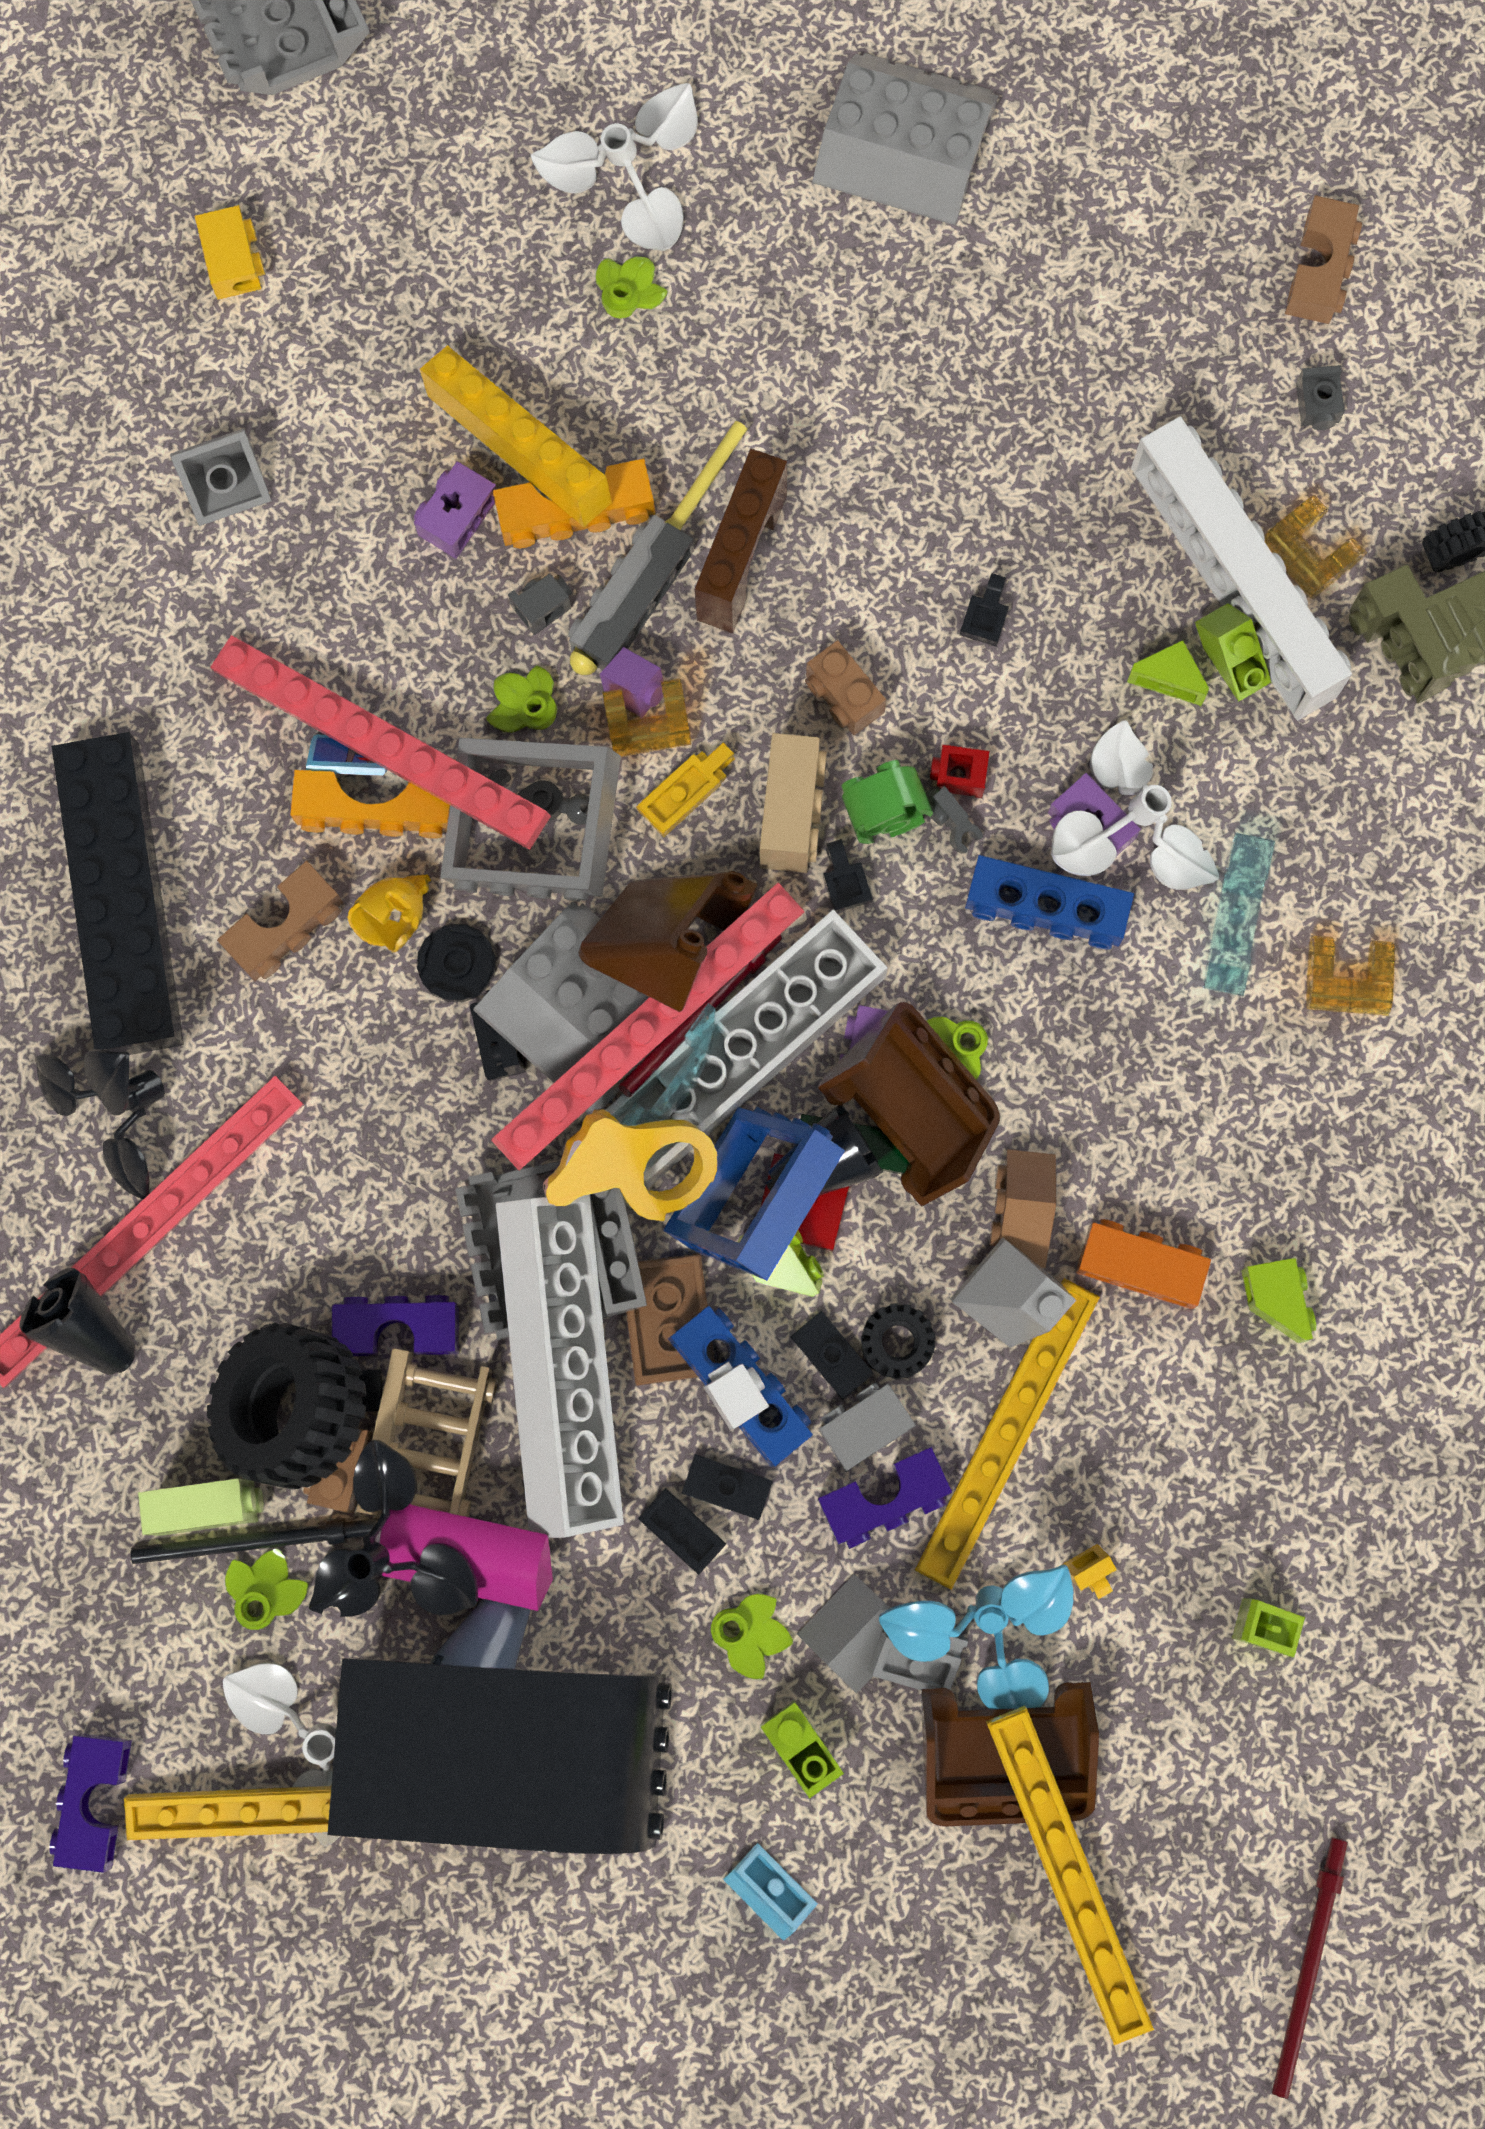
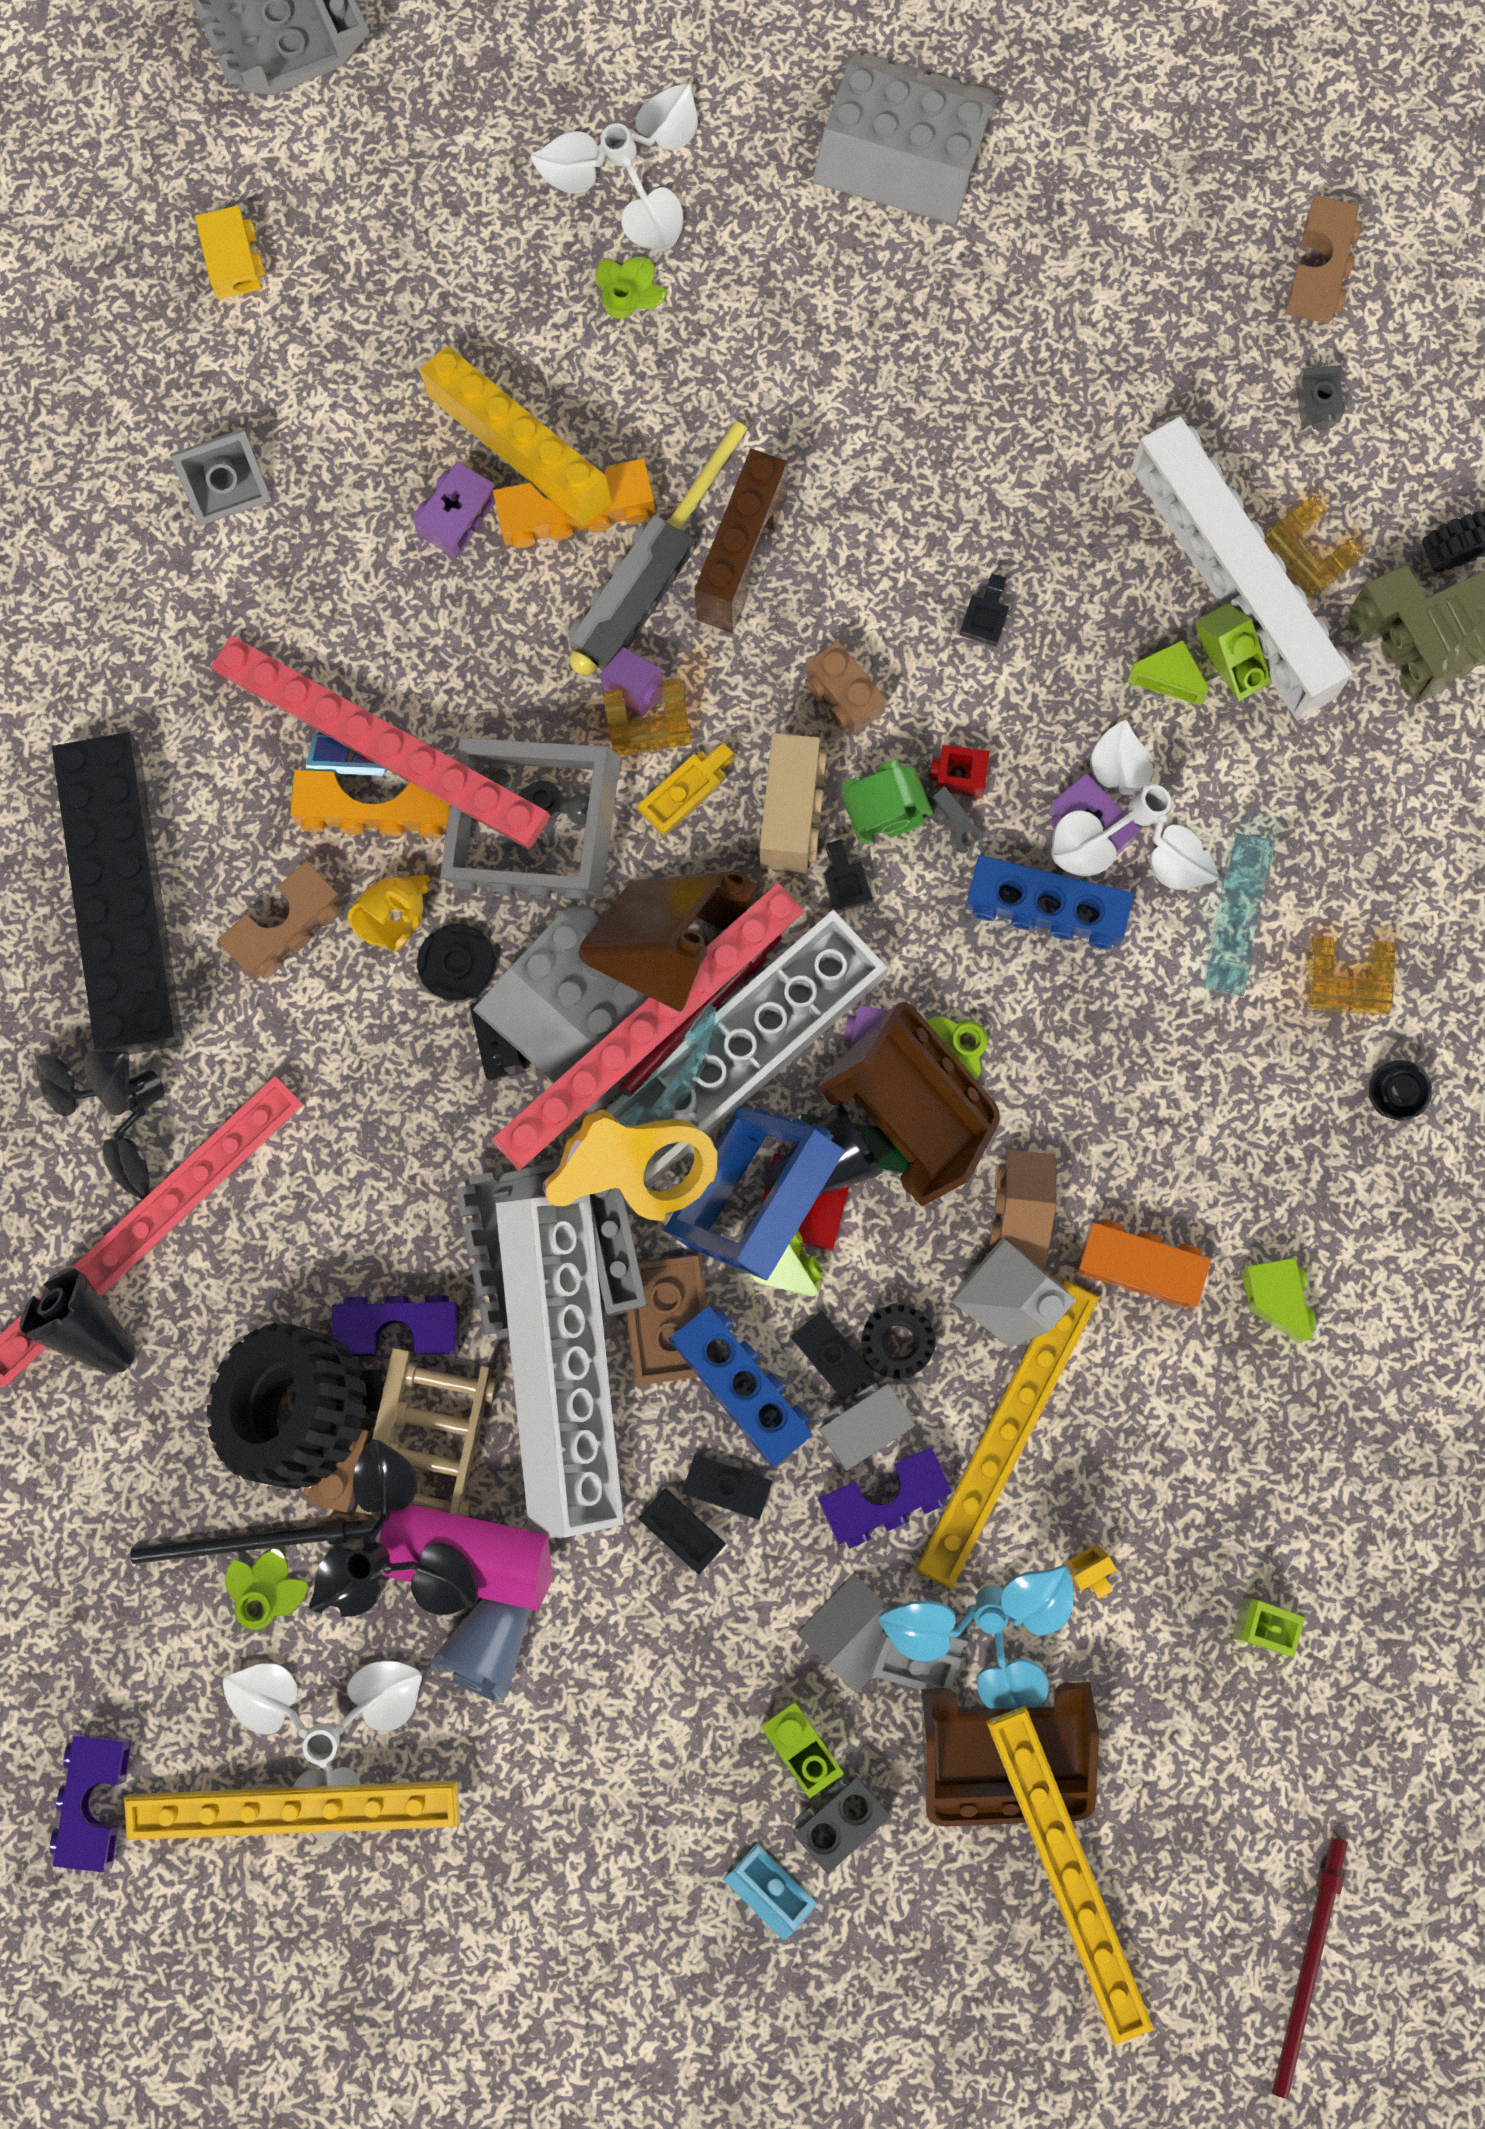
(199, 1507): yellowish green brick -> none
(499, 1757): black panel -> none
(519, 696): lime plate -> none
(541, 602): dark grey brick -> none
(736, 1393): white brick -> none
(757, 1635): lime plate -> none
(849, 1831): none -> dark grey brick
(1410, 1084): none -> black hair

